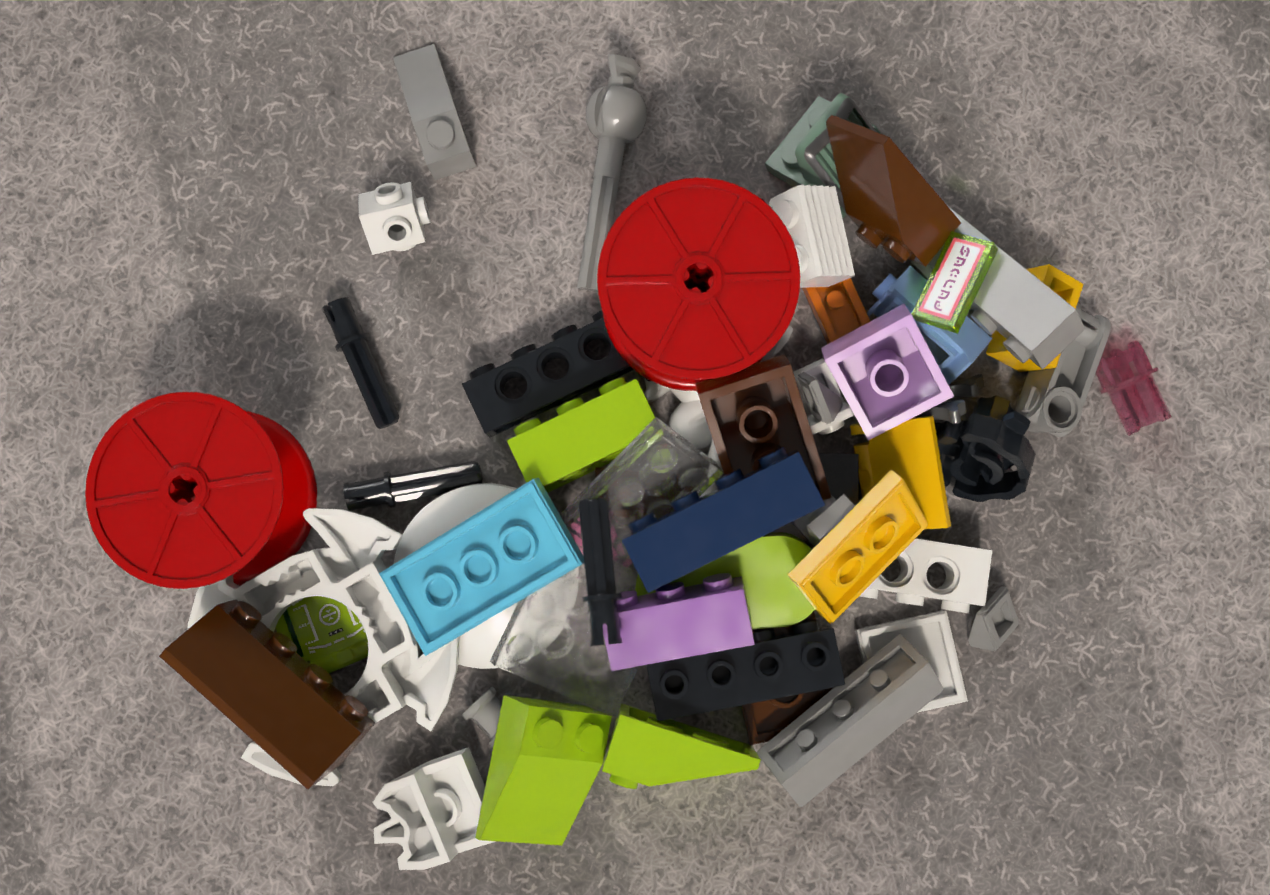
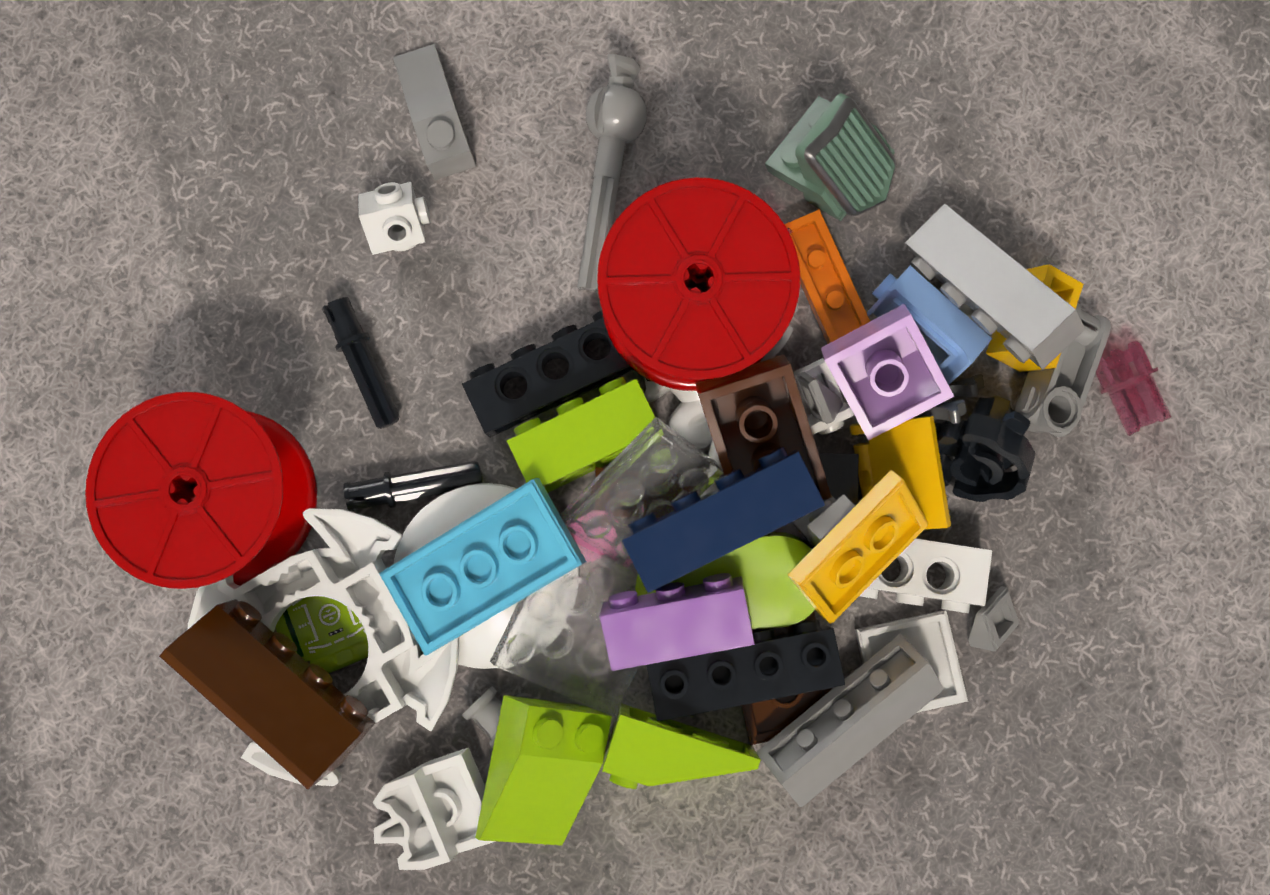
(599, 571): black axle -> none
(818, 233): white brick -> none
(888, 194): reddish brown slope -> none
(954, 282): tile -> none

